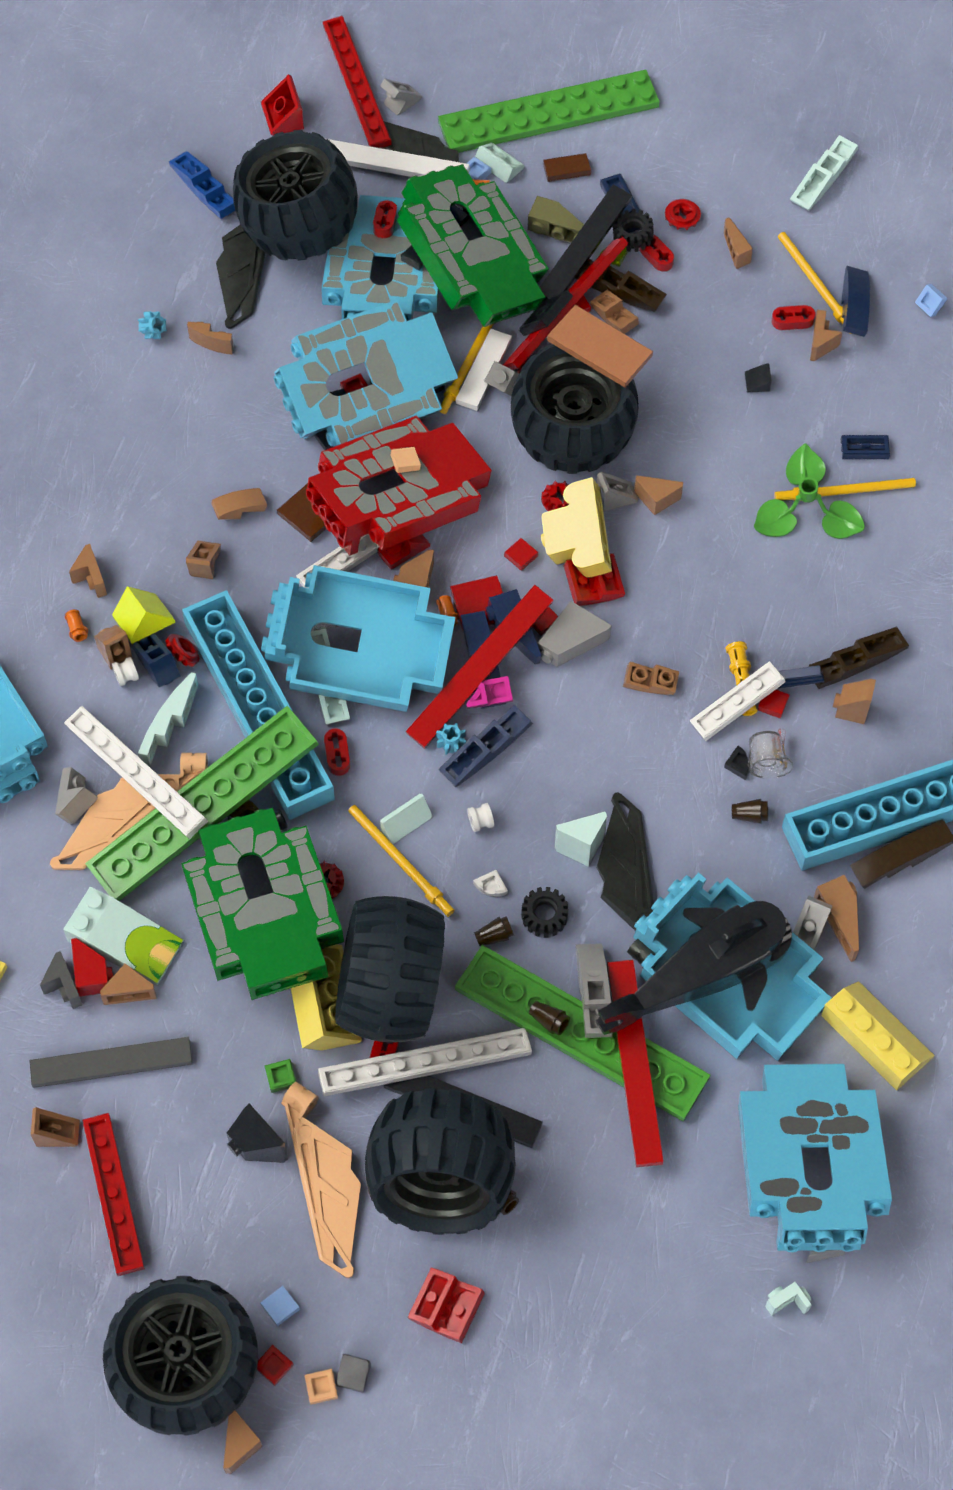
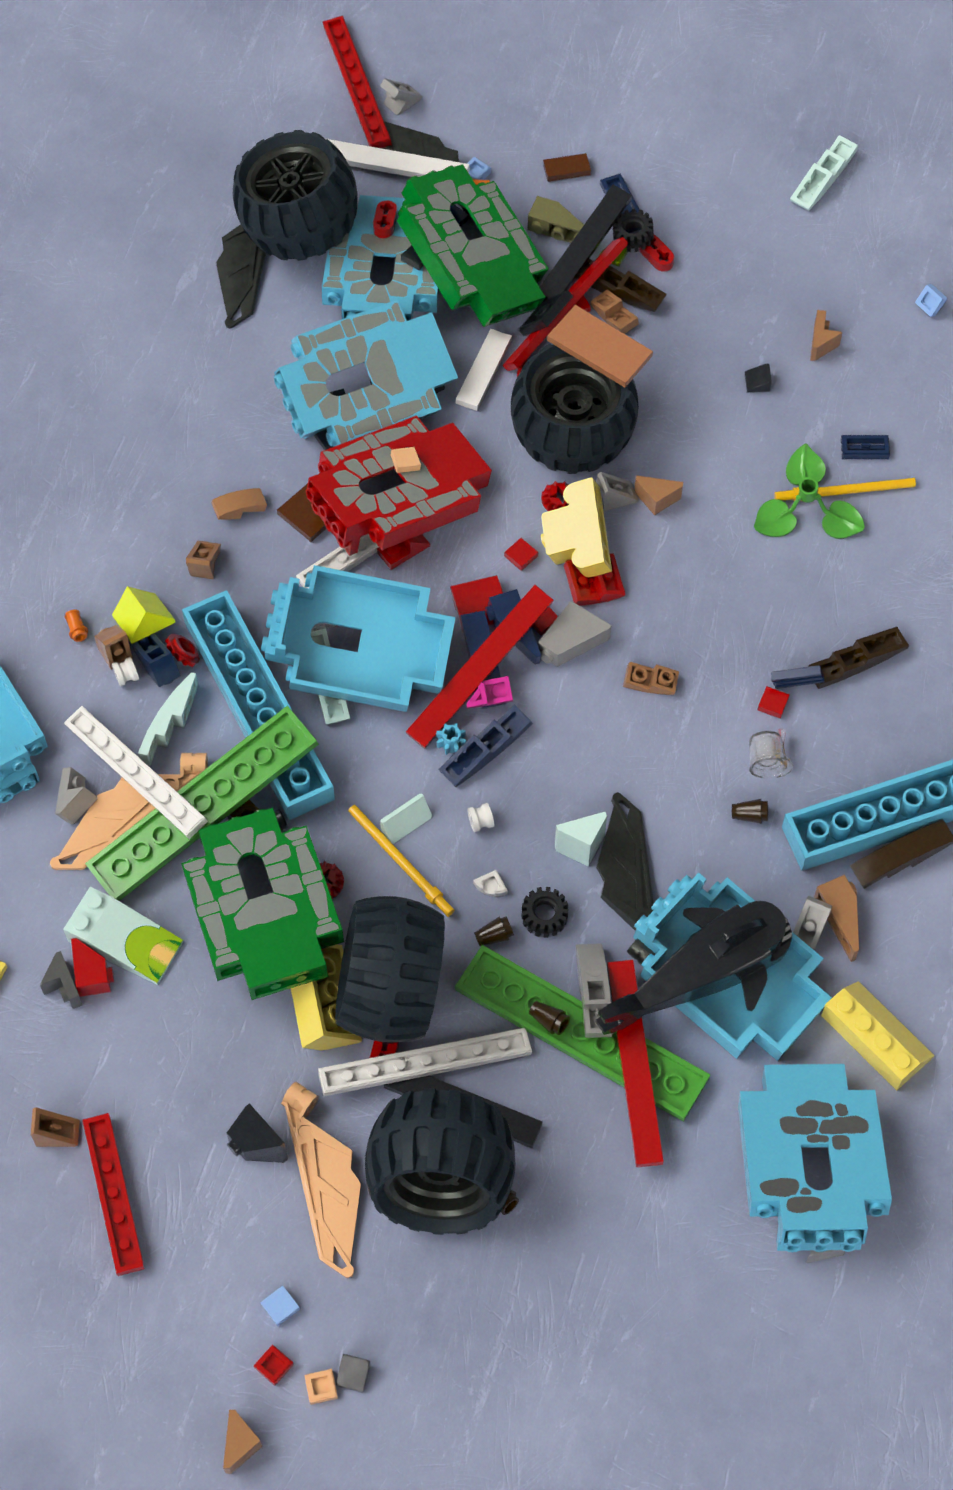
(87, 569): medium nougat slope -> none
(110, 1062): dark grey tile -> none
(127, 987): medium nougat slope -> none
(152, 325): medium azure gear -> none
(203, 184): blue slope -> none
(216, 341): medium nougat slope -> none
(216, 1388): wheel -> none
(280, 1075): bright green tile -> none
(283, 108): red slope -> none
(342, 751): red beam -> none
(353, 383): red tile -> none
(418, 570): medium nougat slope -> none
(446, 607): orange pin -> none
(446, 1305): red slope -> none
(453, 389): yellow bar -> none
(501, 163): light aqua slope -> none
(501, 378): light grey slope -> none
(549, 111): bright green plate -> none
(688, 209): red gear -> none
(737, 701): white tile -> none
(738, 246): medium nougat slope -> none
(738, 763): black tile -> none
(740, 666): yellow pin -> none
(782, 1297): light aqua bracket -> none
(793, 318): red beam -> none
(812, 276): yellow bar -> none
(854, 701): medium nougat slope -> none
(856, 301): dark blue slope -> none

